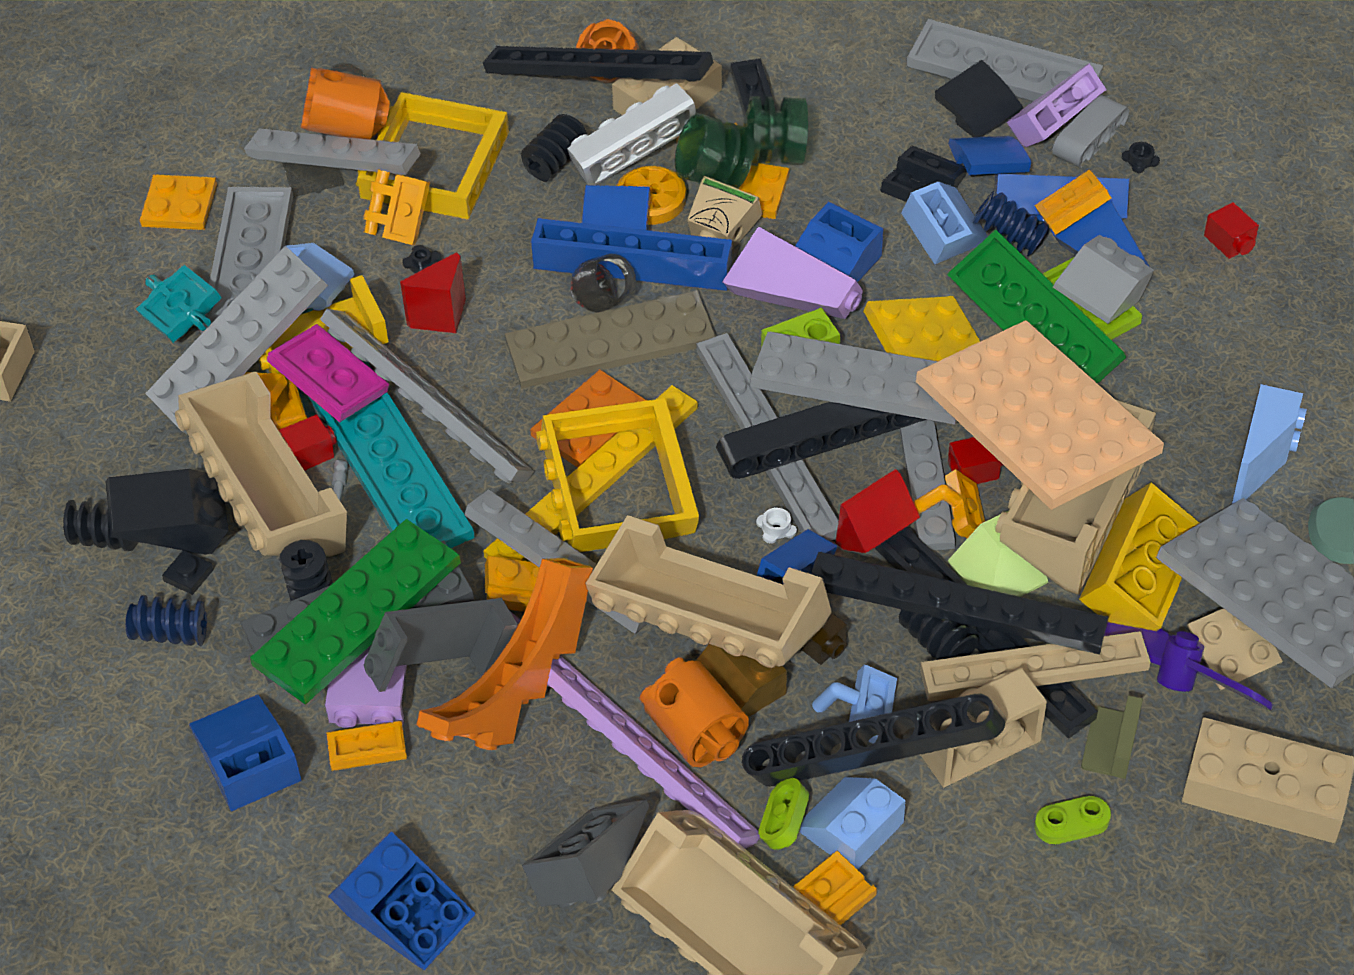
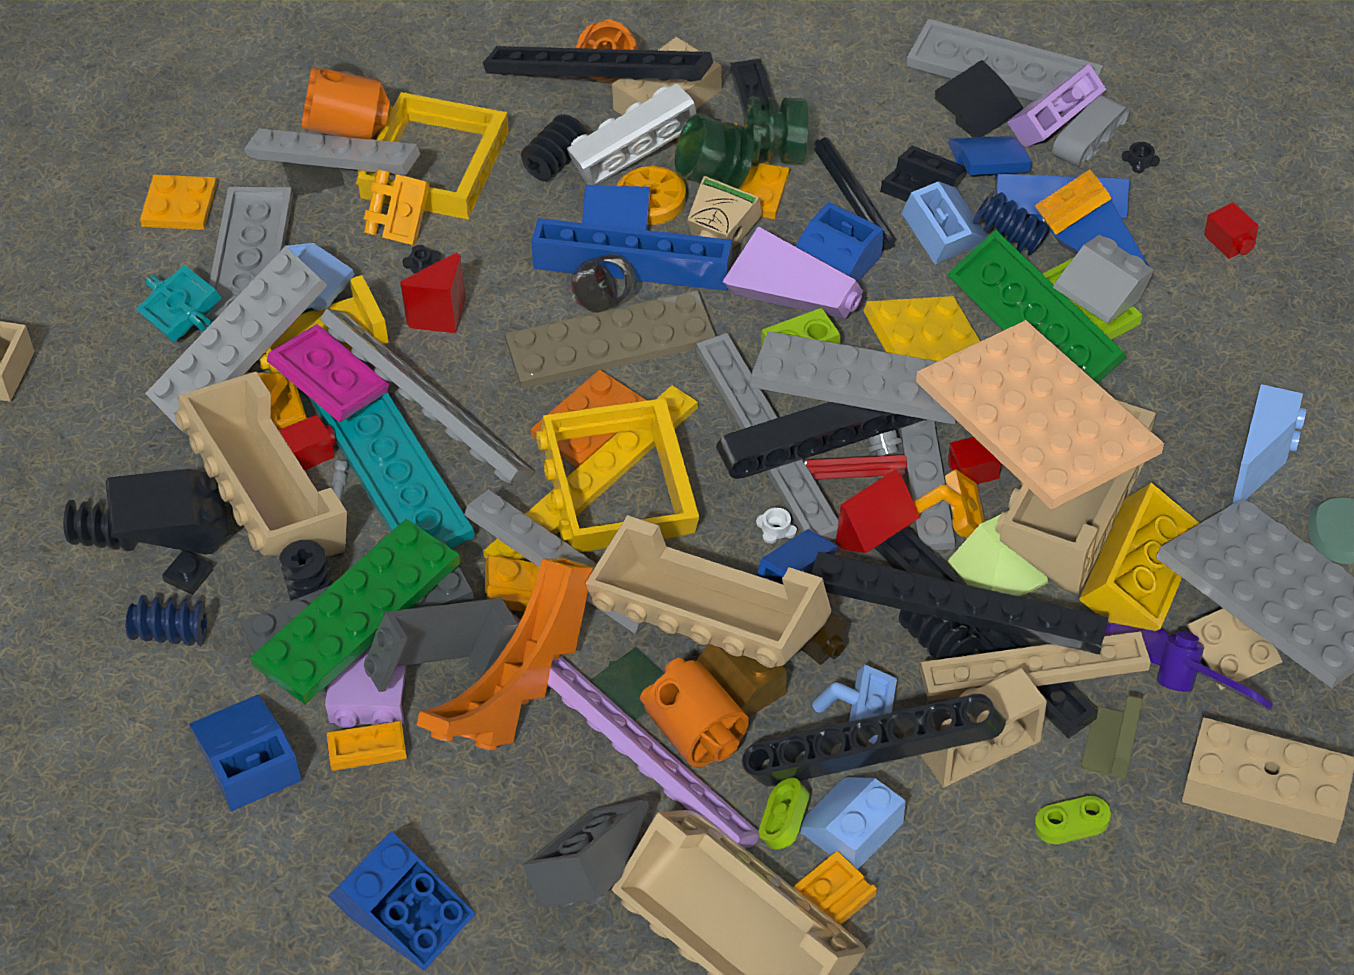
(626, 680): none -> clear green piece
(852, 189): none -> black axle
(856, 466): none -> red axle
(884, 443): none -> light grey plate

